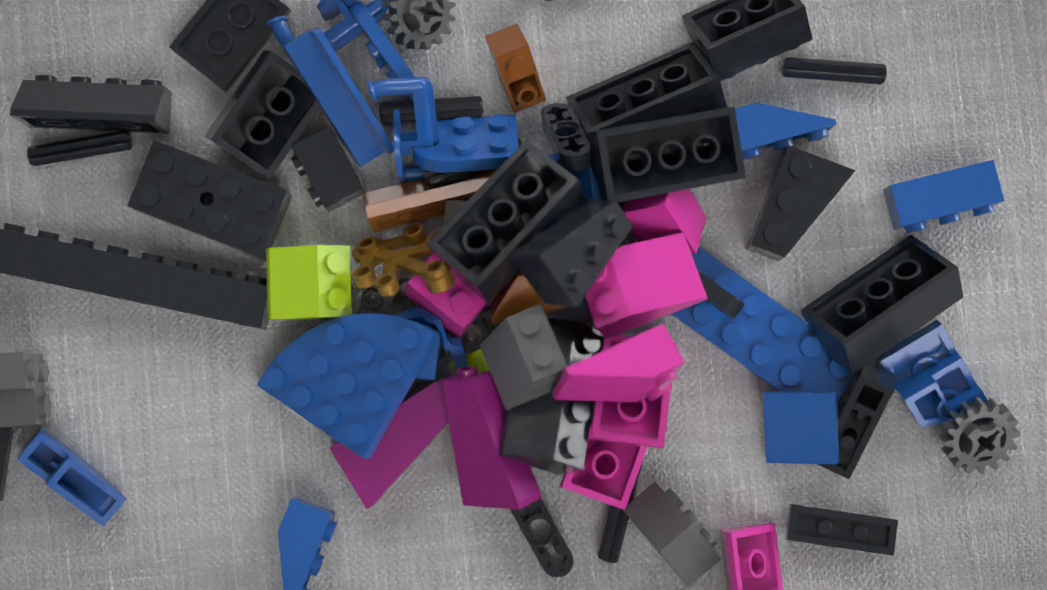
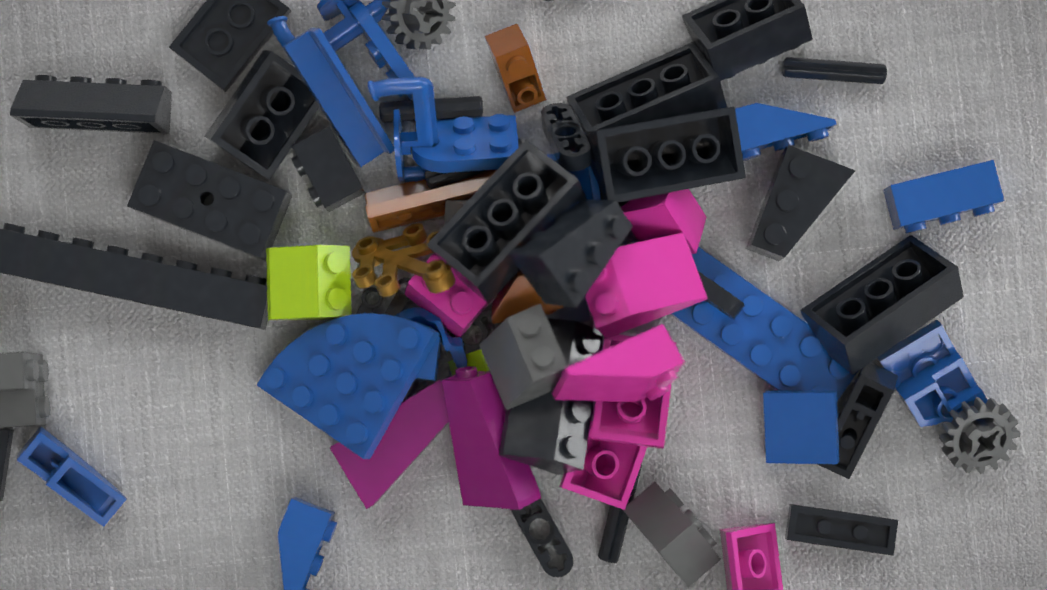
(79, 148): black axle -> none

